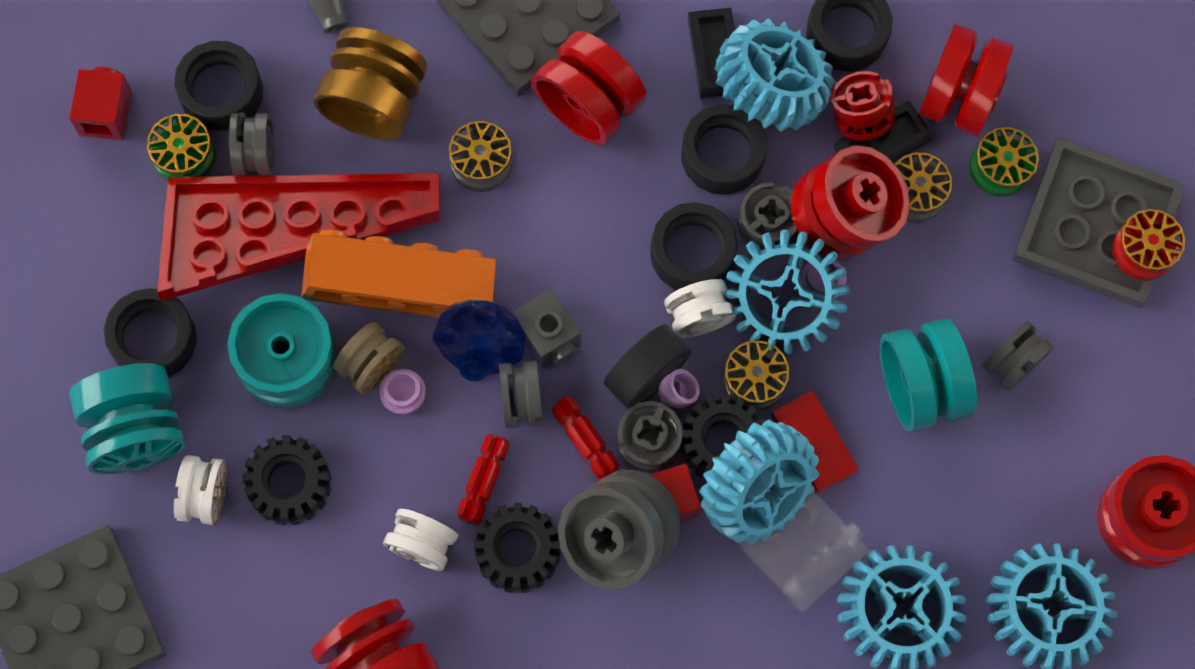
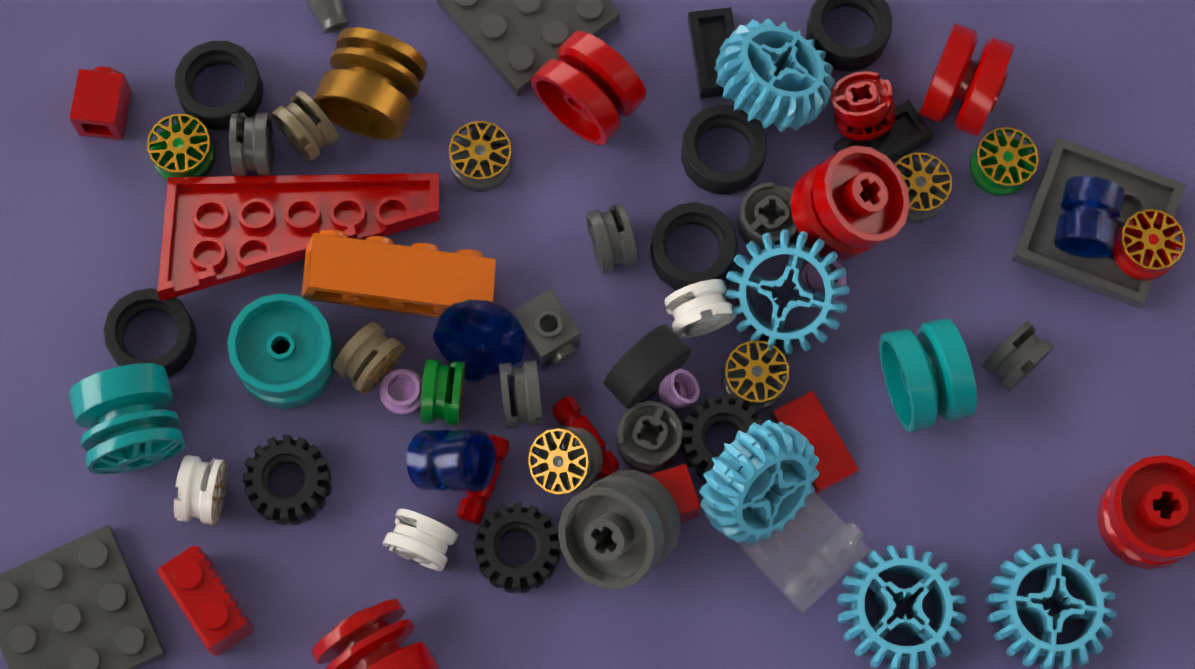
(205, 600): none -> red brick
(305, 125): none -> dark tan wheel
(437, 392): none -> green wheel
(451, 460): none -> clear blue wheel
(566, 458): none -> dark grey wheel
(612, 238): none -> dark grey wheel
(1087, 219): none -> clear blue wheel

